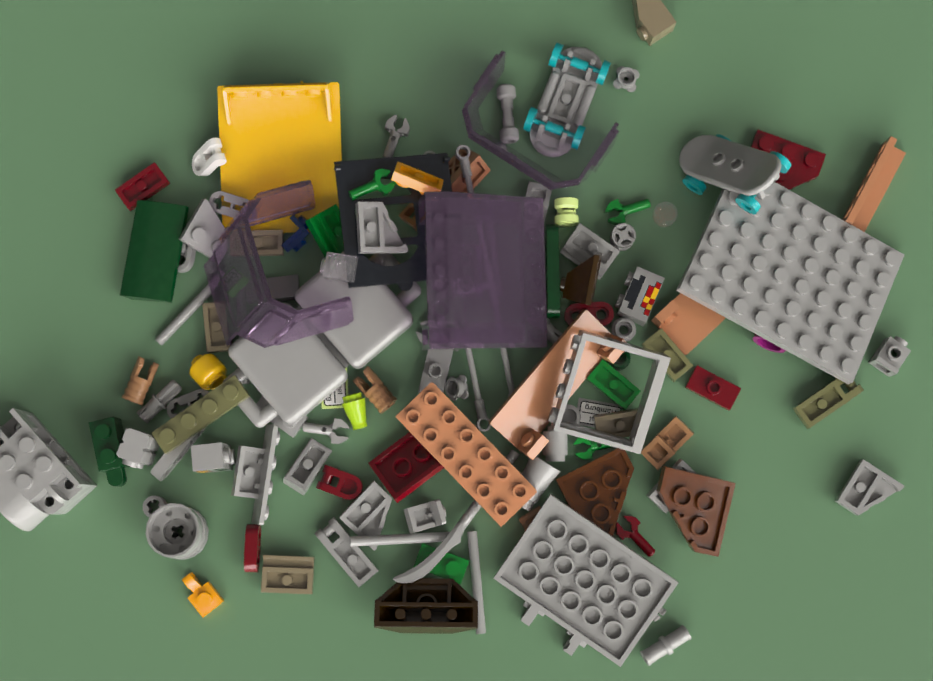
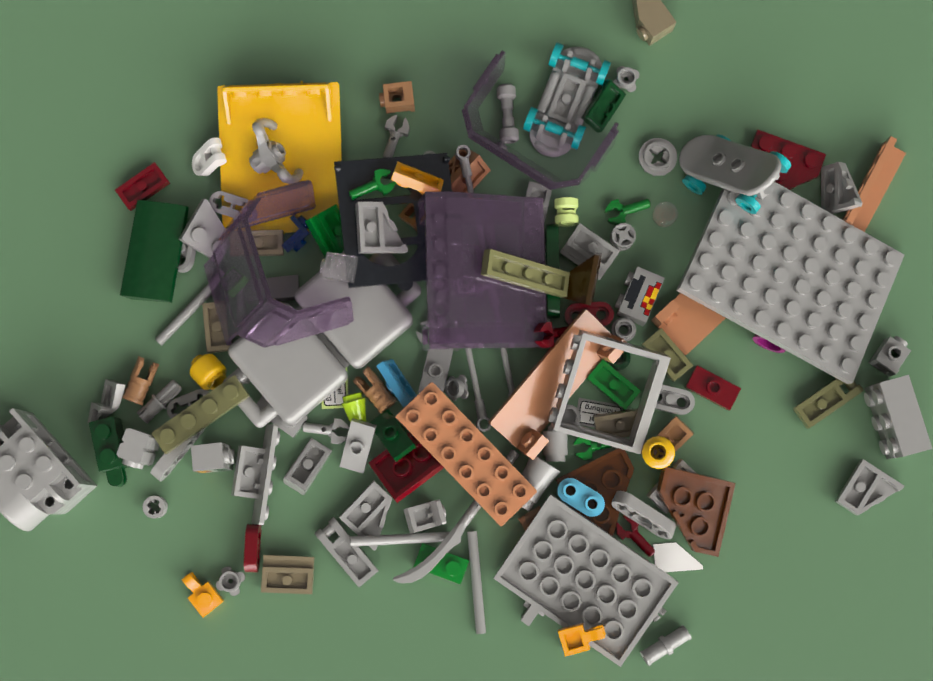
(110, 401): none -> light grey slope
(163, 534): light grey wheel -> none
(223, 584): none -> light grey plate
(270, 154): none -> light grey piece
(348, 487): dark red plate -> none
(358, 445): none -> light grey plate
(392, 435): none -> dark green plate
(396, 382): none -> dark azure plate
(397, 90): none -> medium nougat brick
(426, 607): dark brown wedge -> none
(525, 273): none -> olive plate
(548, 340): none -> dark red bar
(576, 638): none -> light orange plate
(580, 498): none -> medium azure plate
(603, 106): none -> dark green plate
(644, 514): none -> light grey beam
(653, 444): none -> yellow head
(656, 146): none -> light grey gear
(669, 398): none -> light grey plate
(672, 558): none -> white sticker
(838, 189): none -> light grey wing
(897, 418): none -> light grey piece

